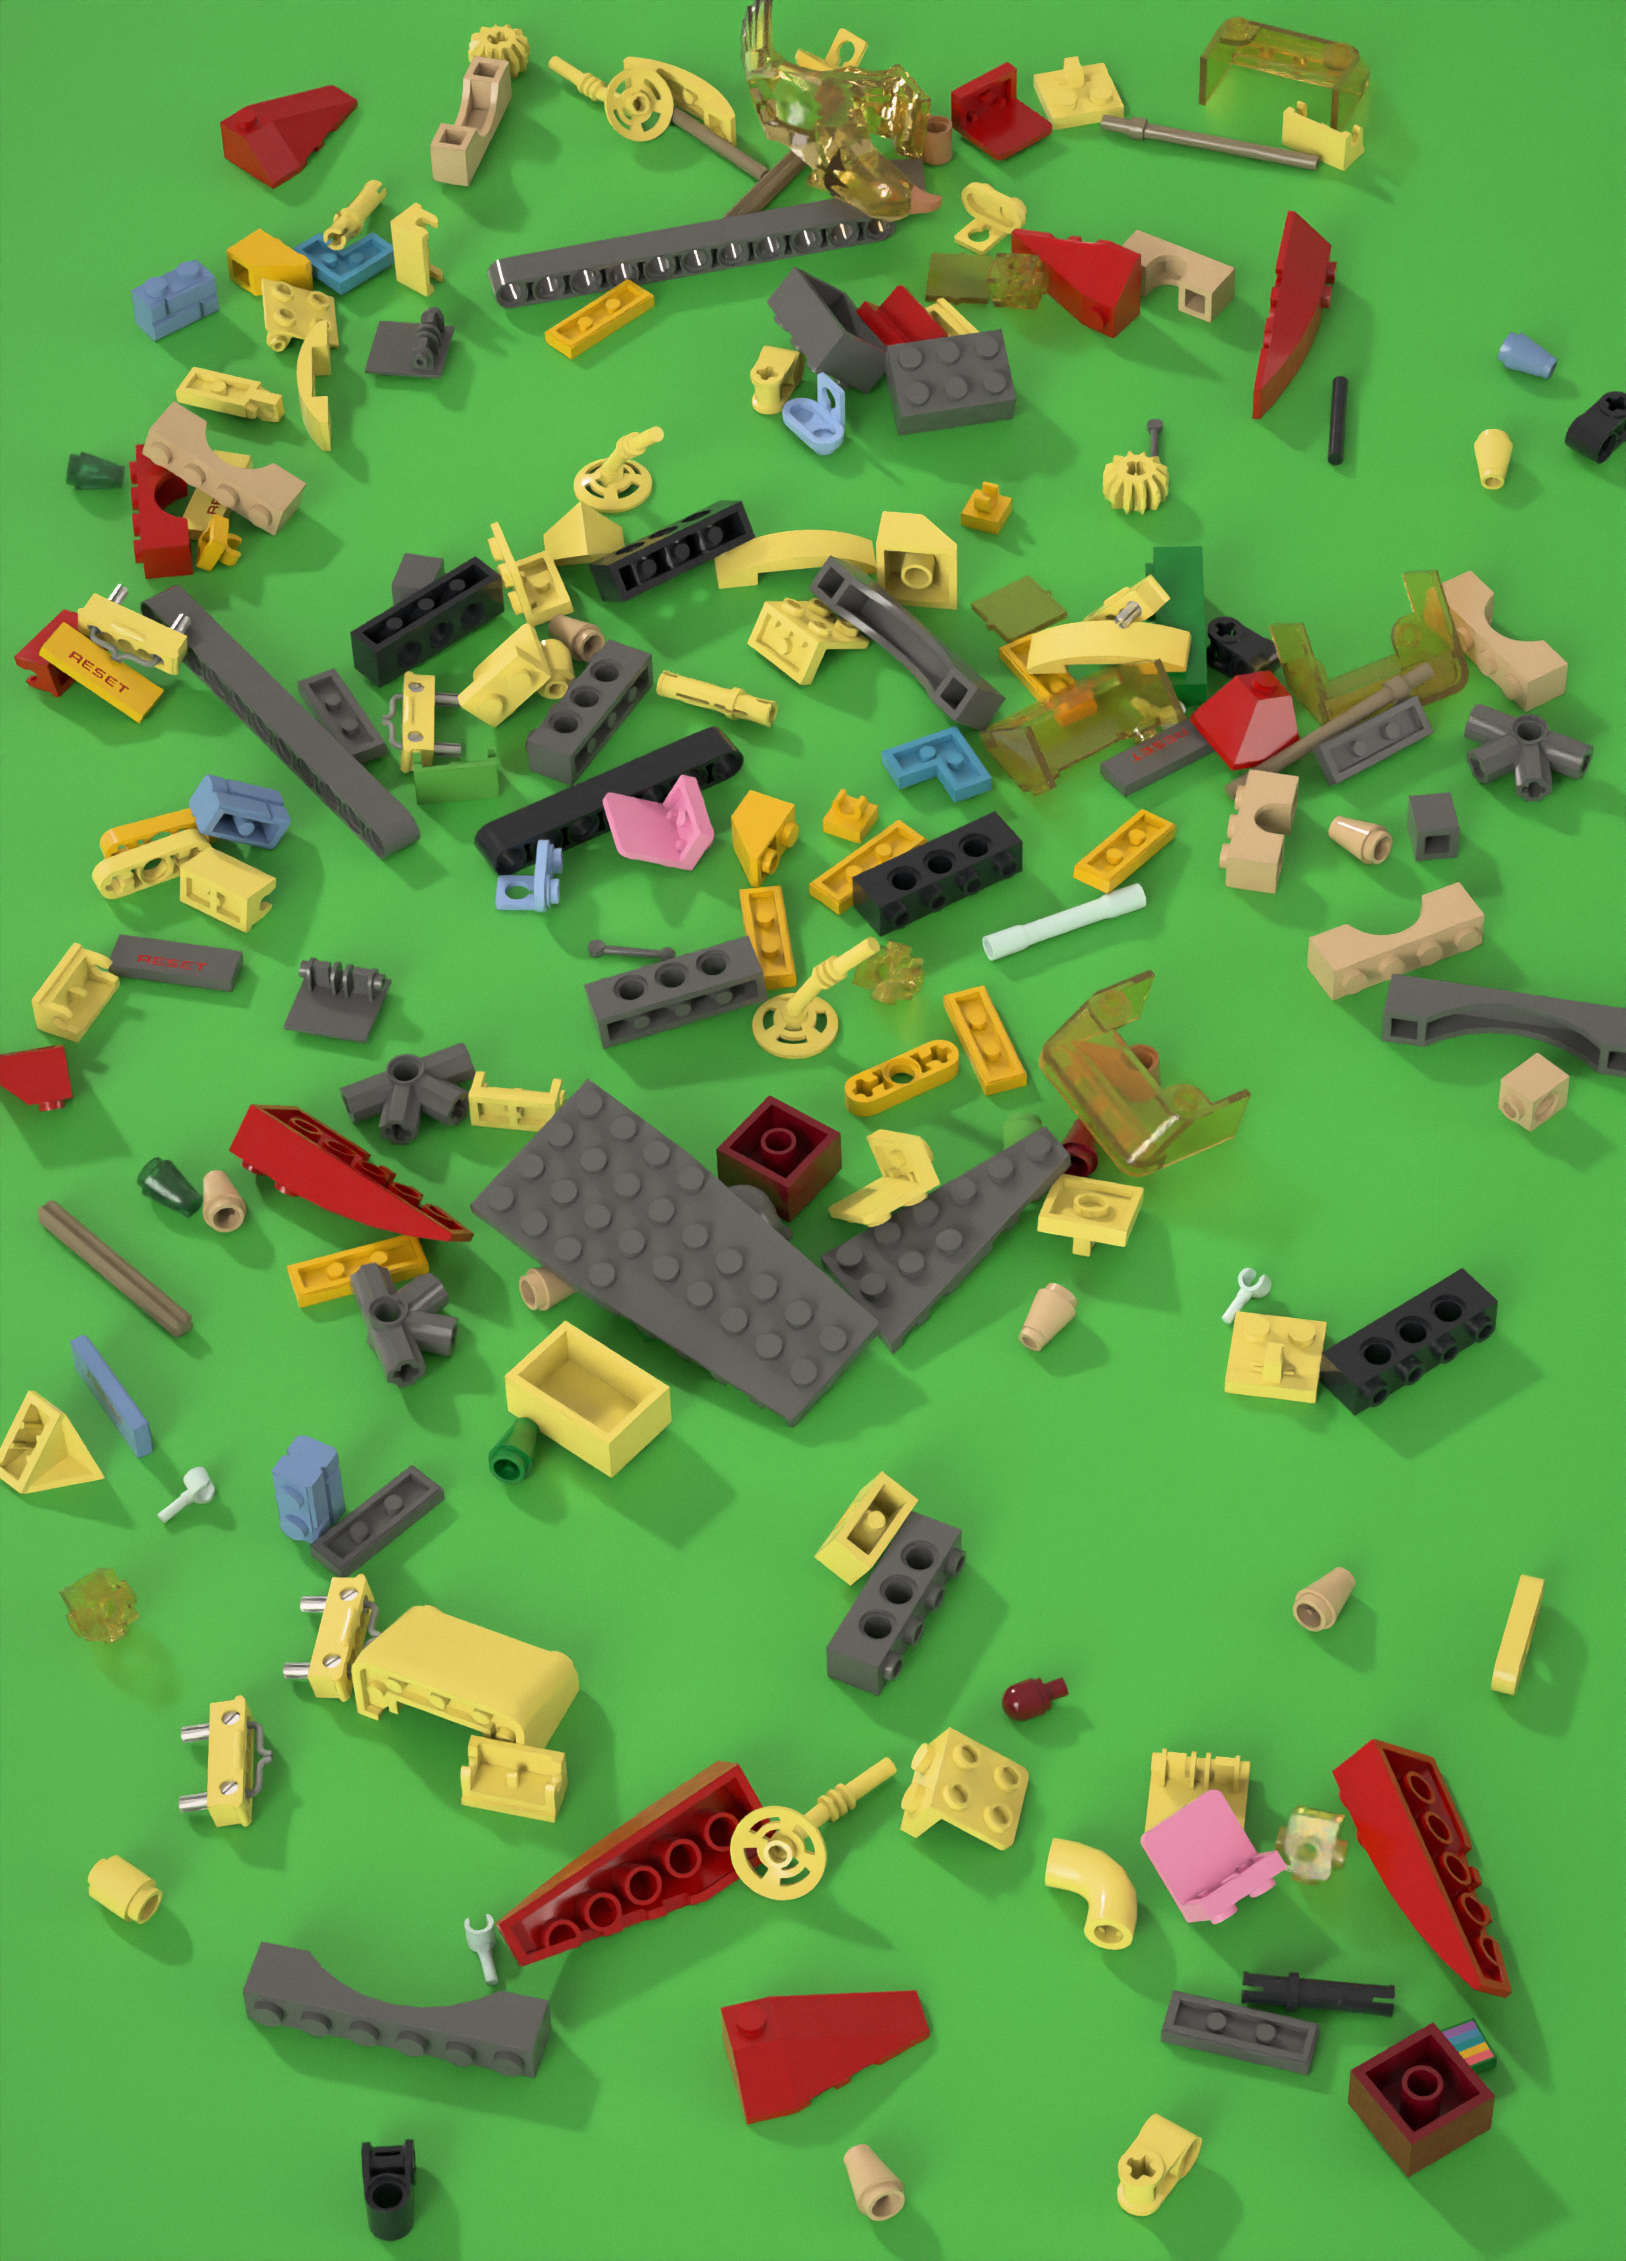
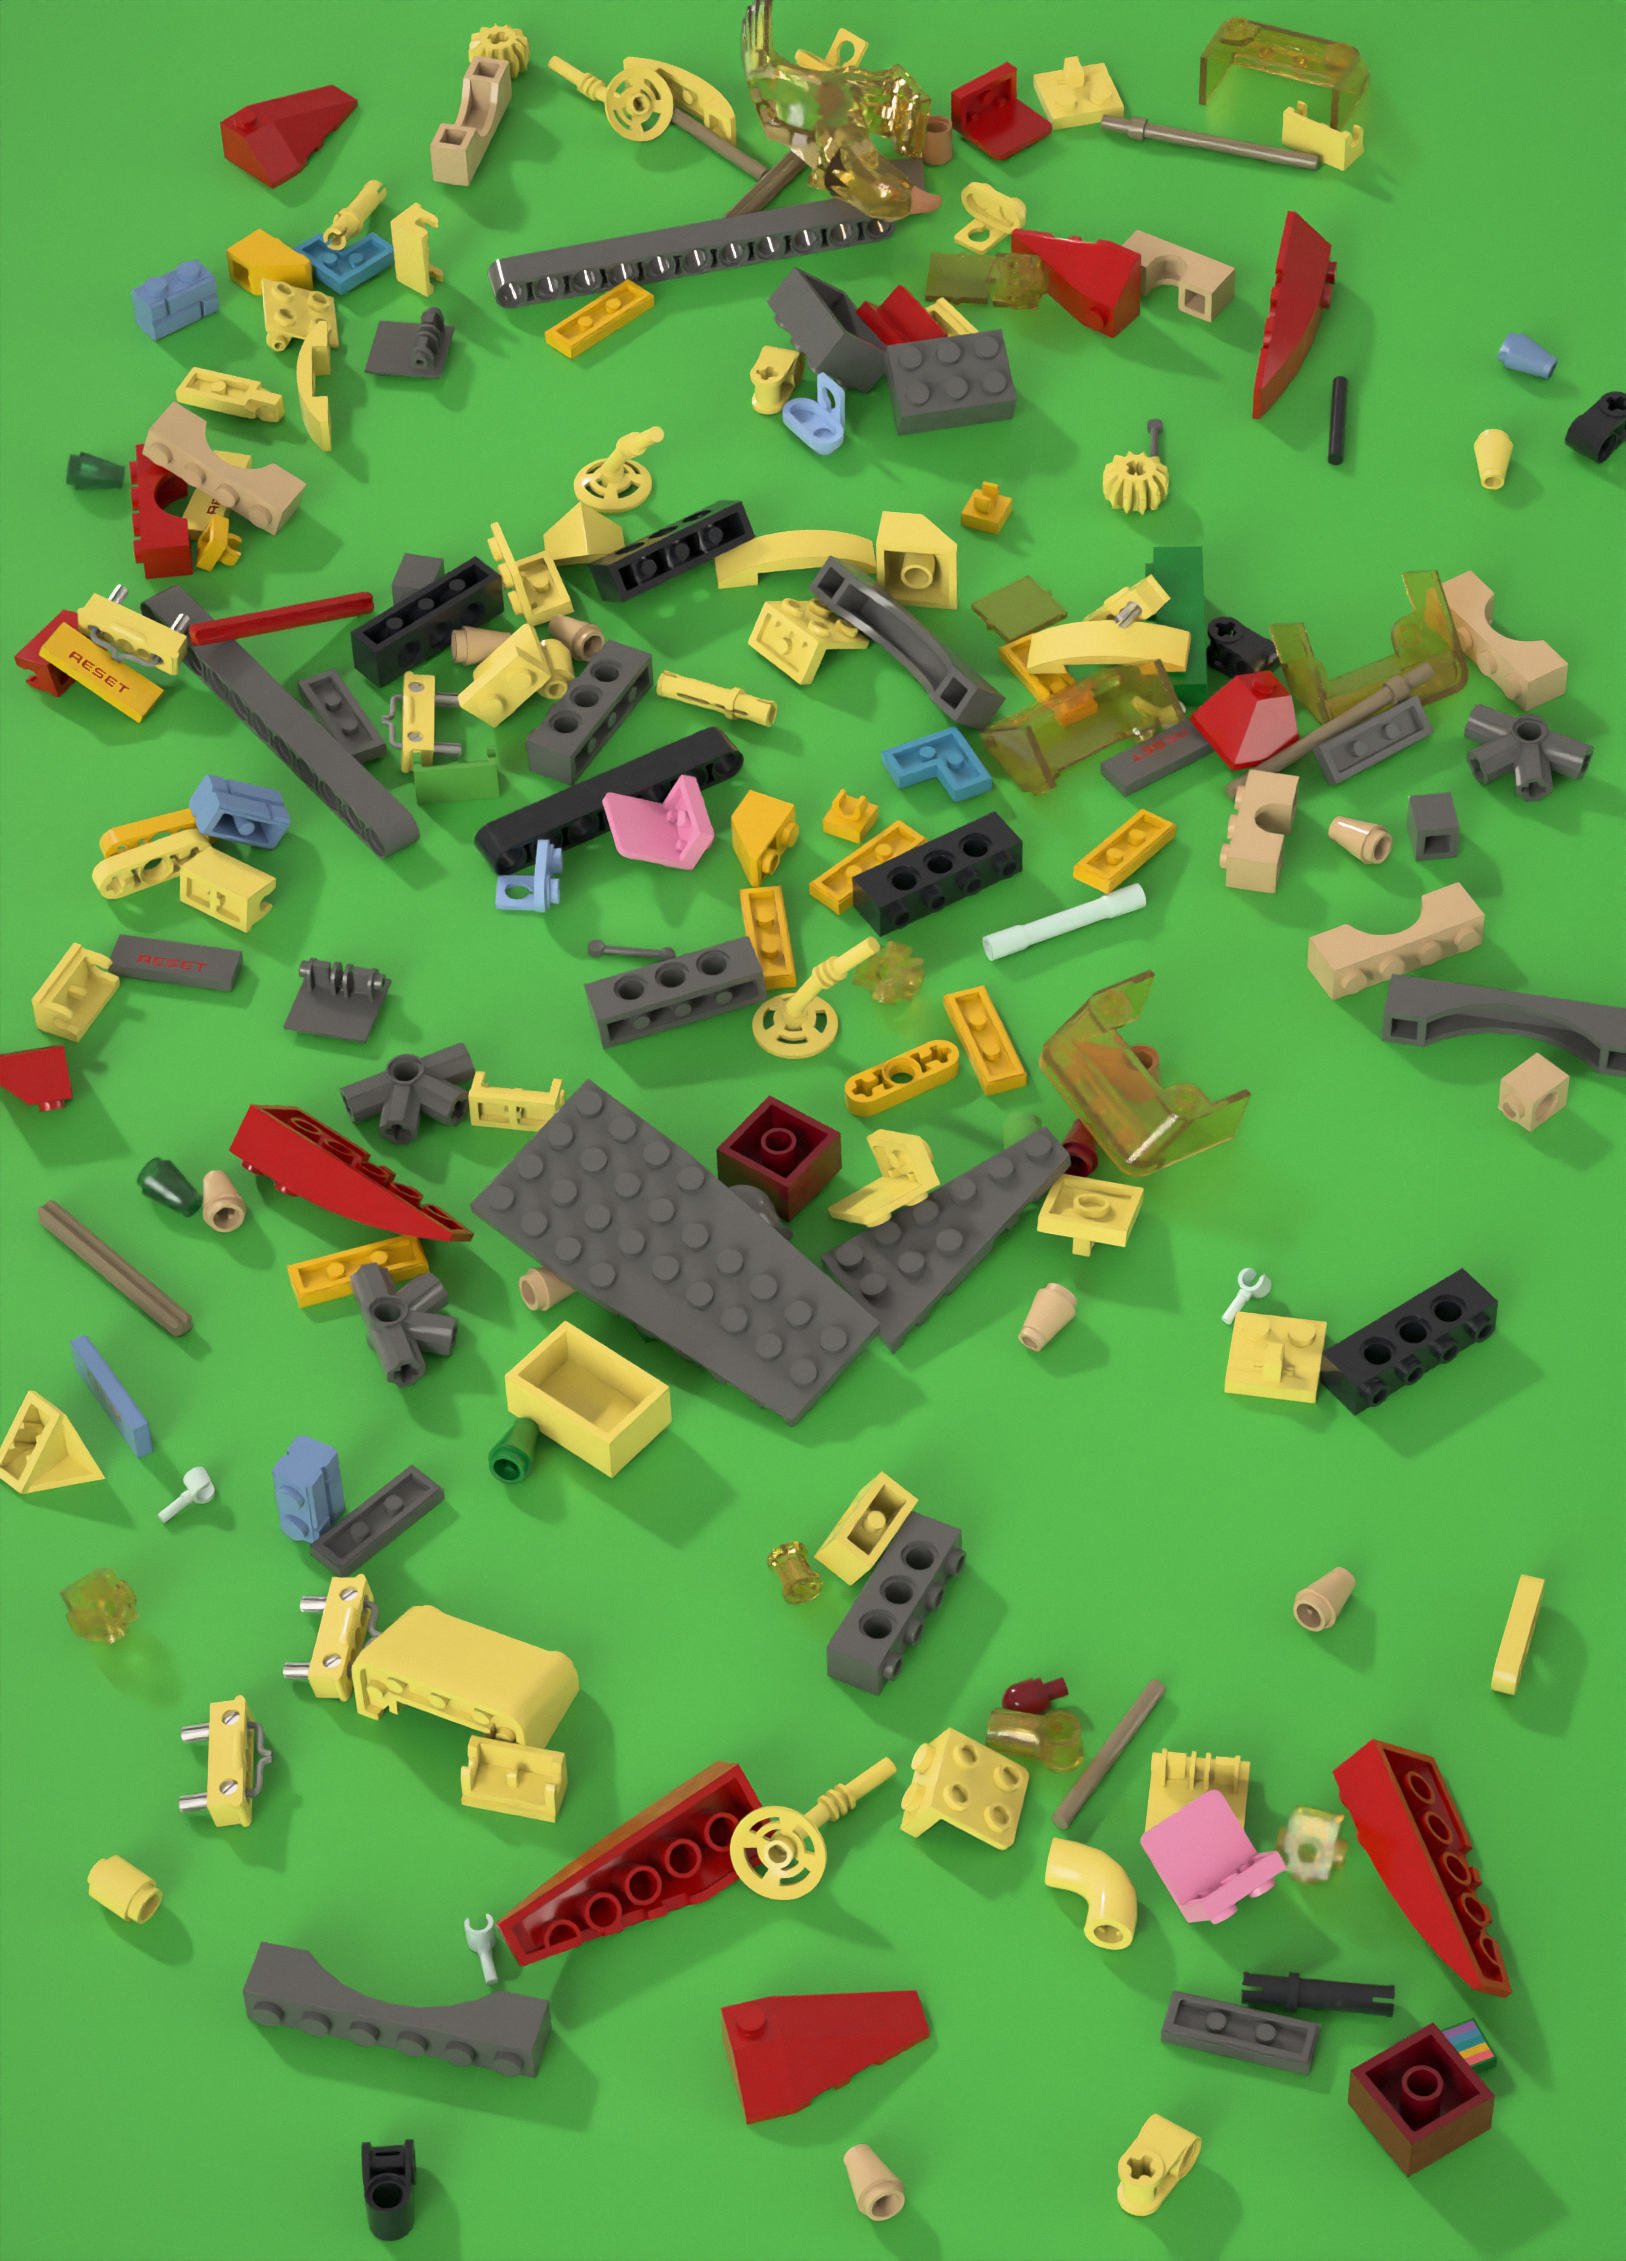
(281, 618): none -> red axle
(475, 644): none -> tan cone
(794, 1572): none -> clear yellow bush
(1038, 1737): none -> clear yellow piece
(1108, 1754): none -> dark tan bar

